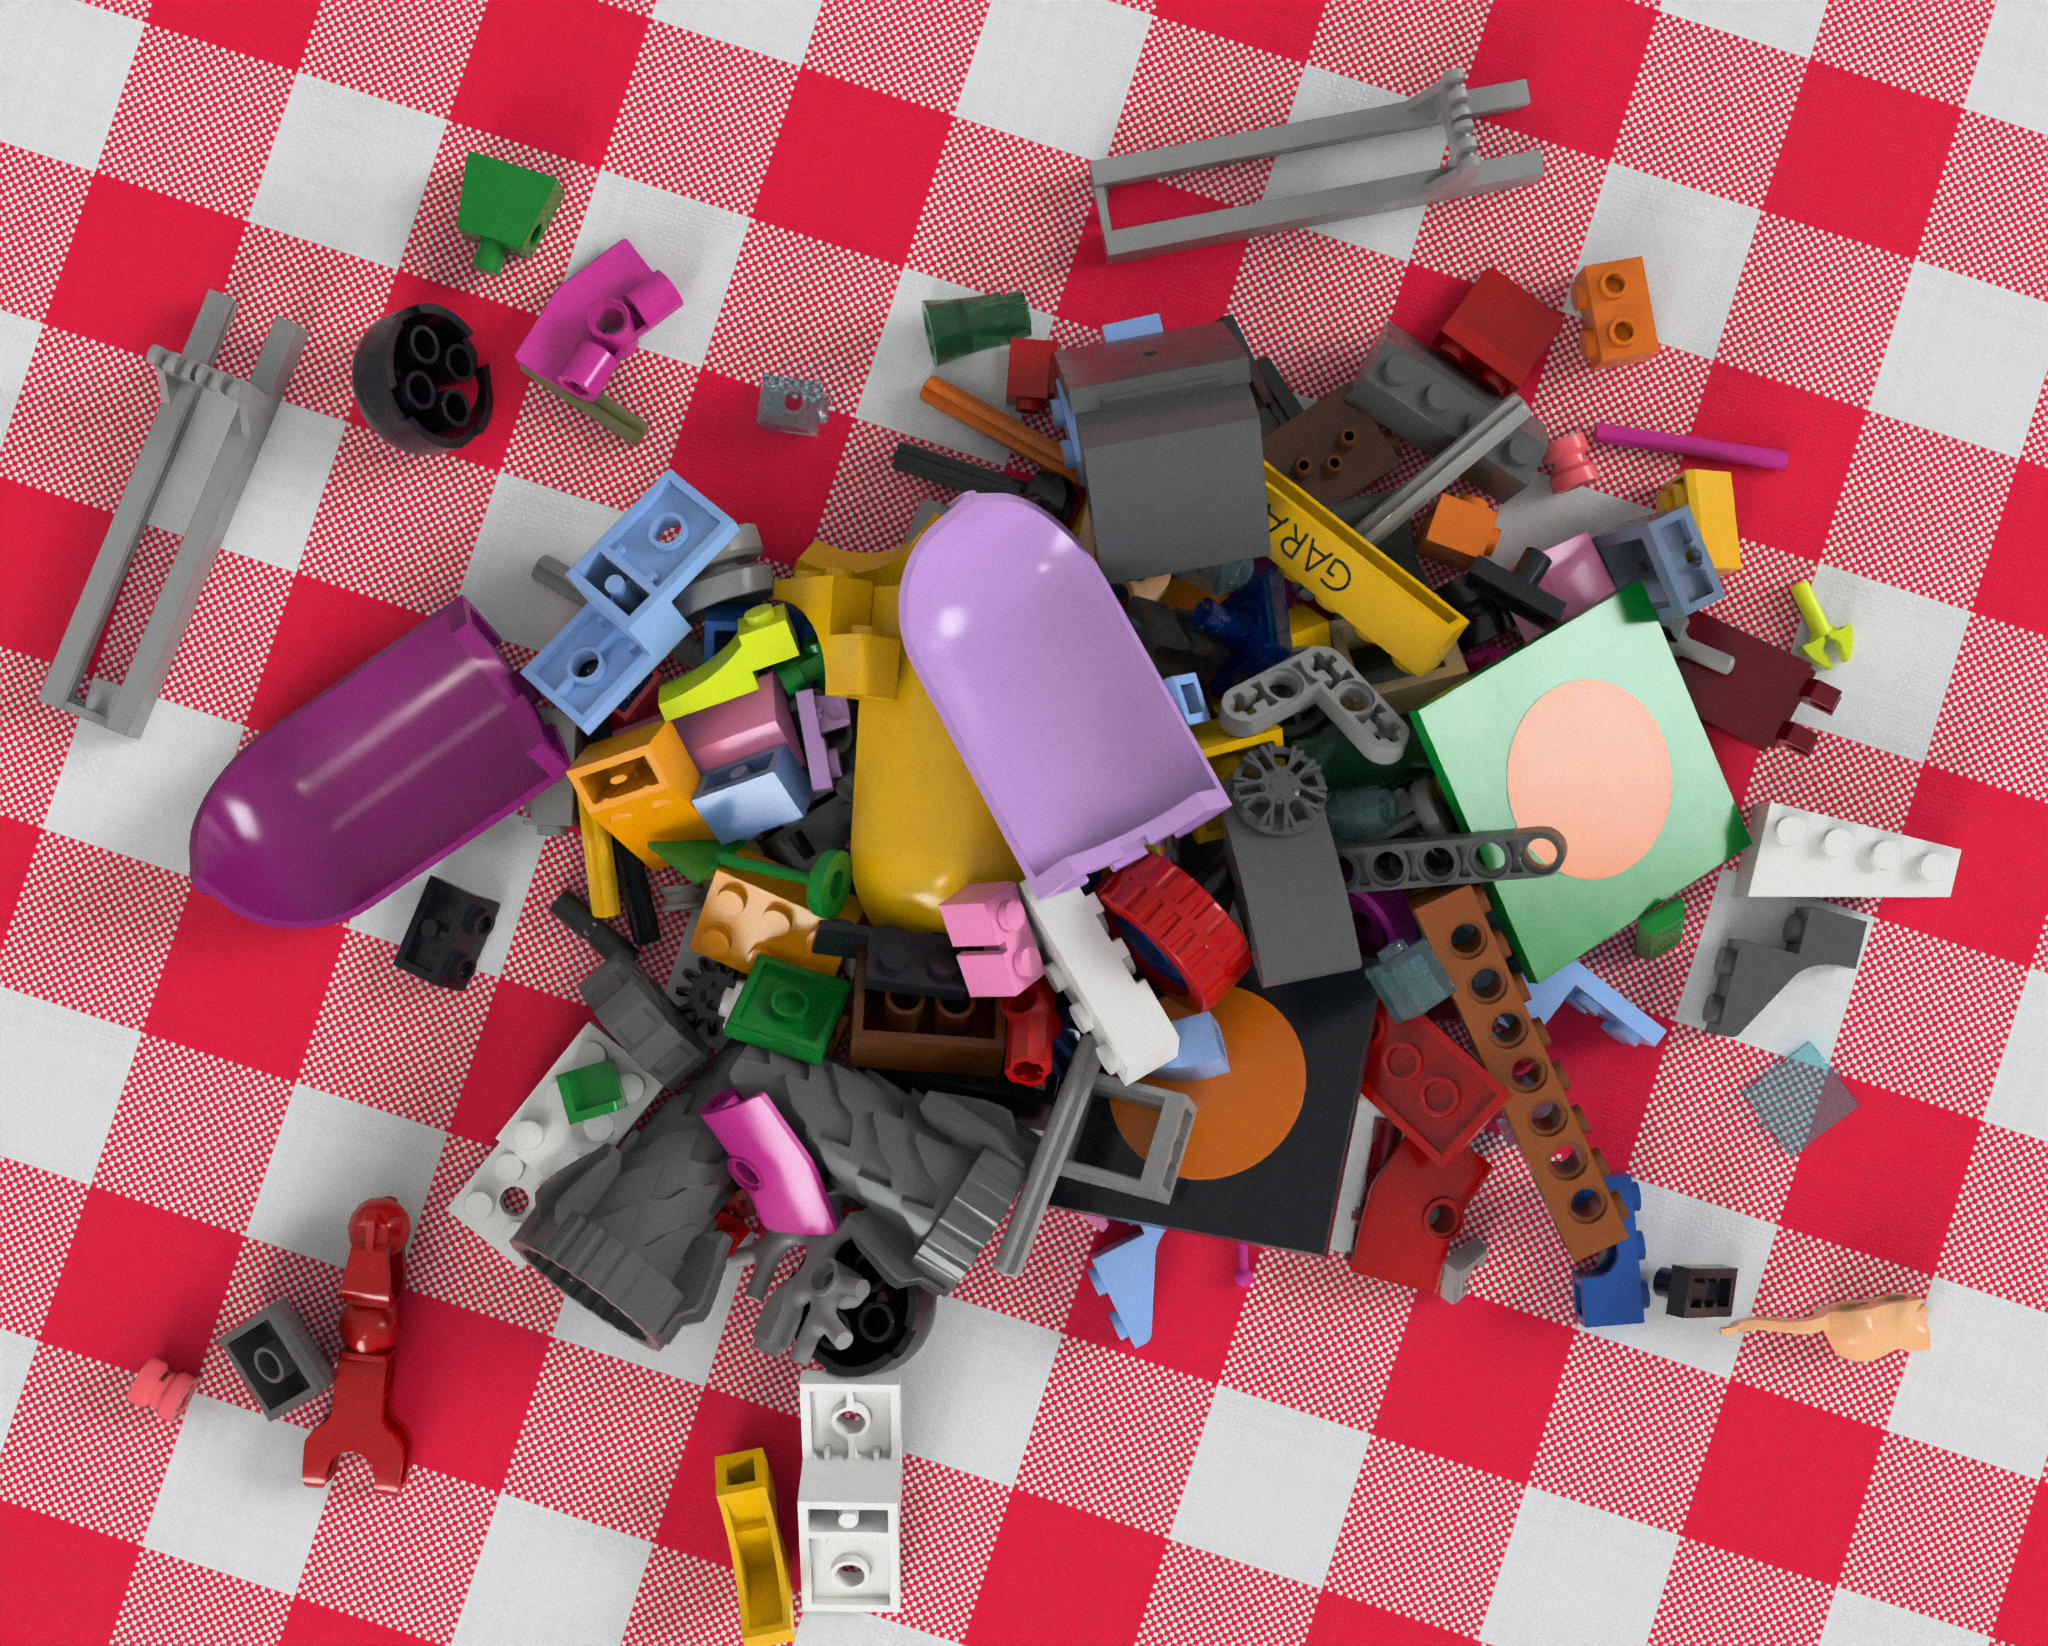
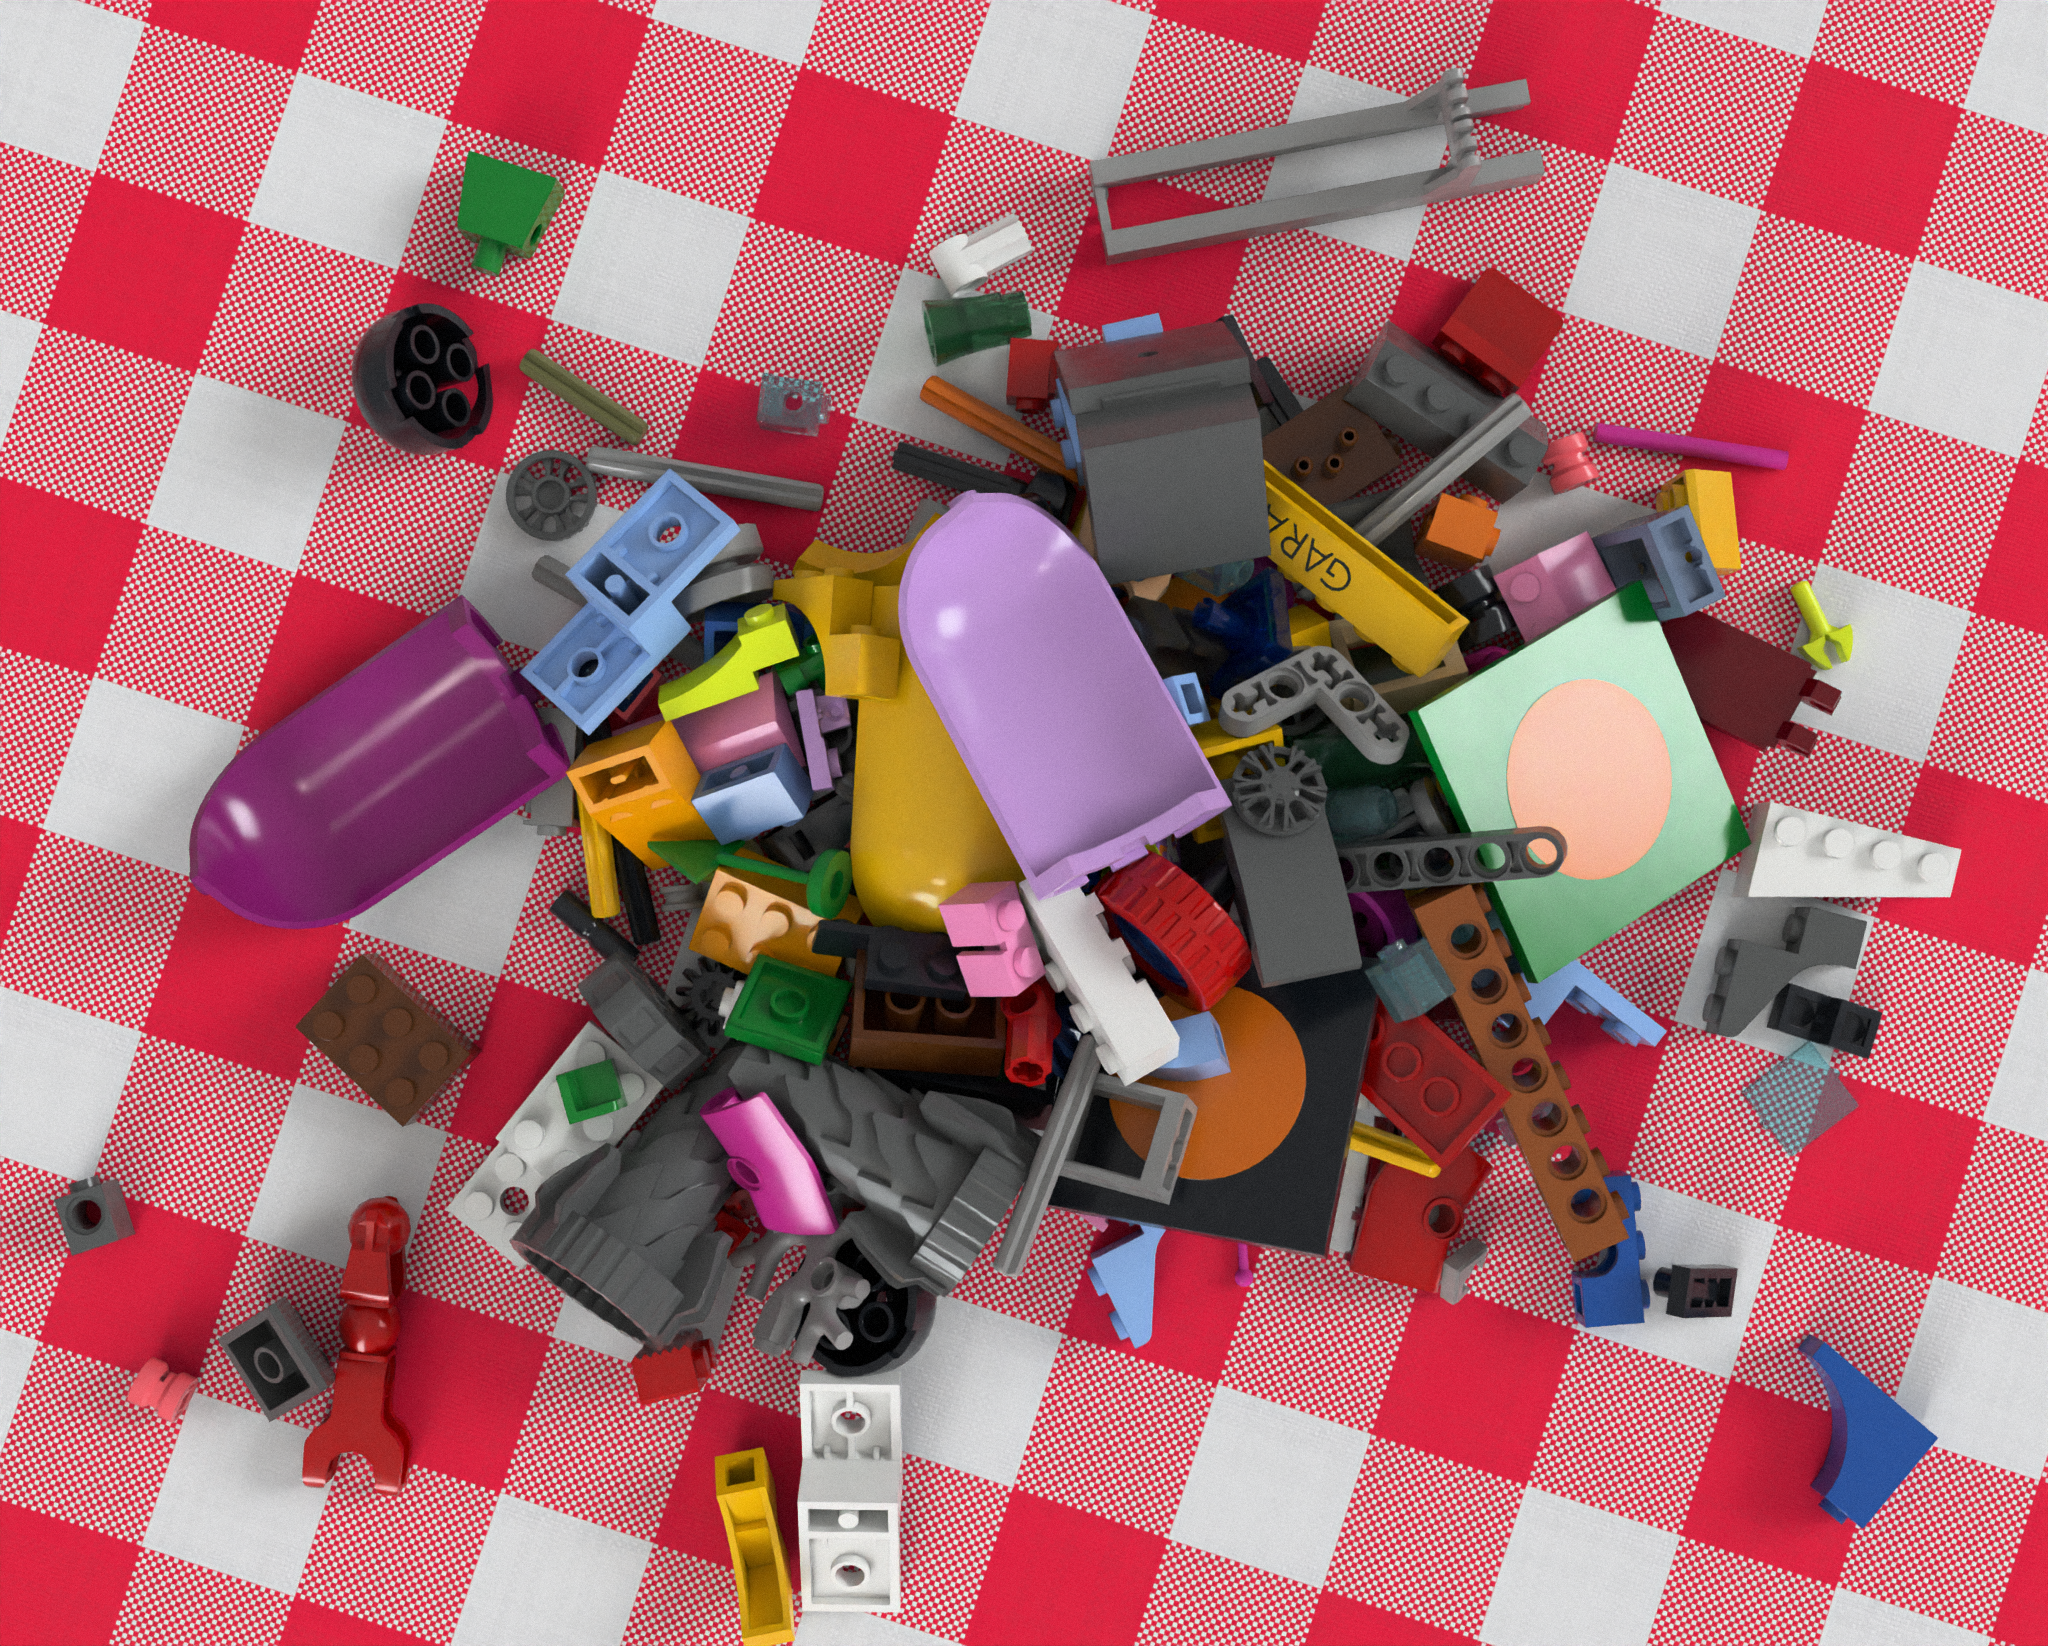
(78, 1229): none -> dark grey brick
(180, 386): light grey piece -> none
(388, 1038): none -> reddish brown brick
(446, 934): black bracket -> none
(551, 495): none -> dark grey wheel
(570, 336): dark pink panel -> none
(675, 1369): none -> red brick
(707, 478): none -> light grey axle
(969, 260): none -> white piece
(1392, 1149): none -> yellow axle
(1518, 589): black tile -> none
(1615, 313): orange brick -> none
(1659, 930): green tile -> none
(1693, 649): light grey bar -> none
(1825, 1020): none -> black slope
(1856, 1327): light nougat animal -> none
(1870, 1443): none -> blue arch

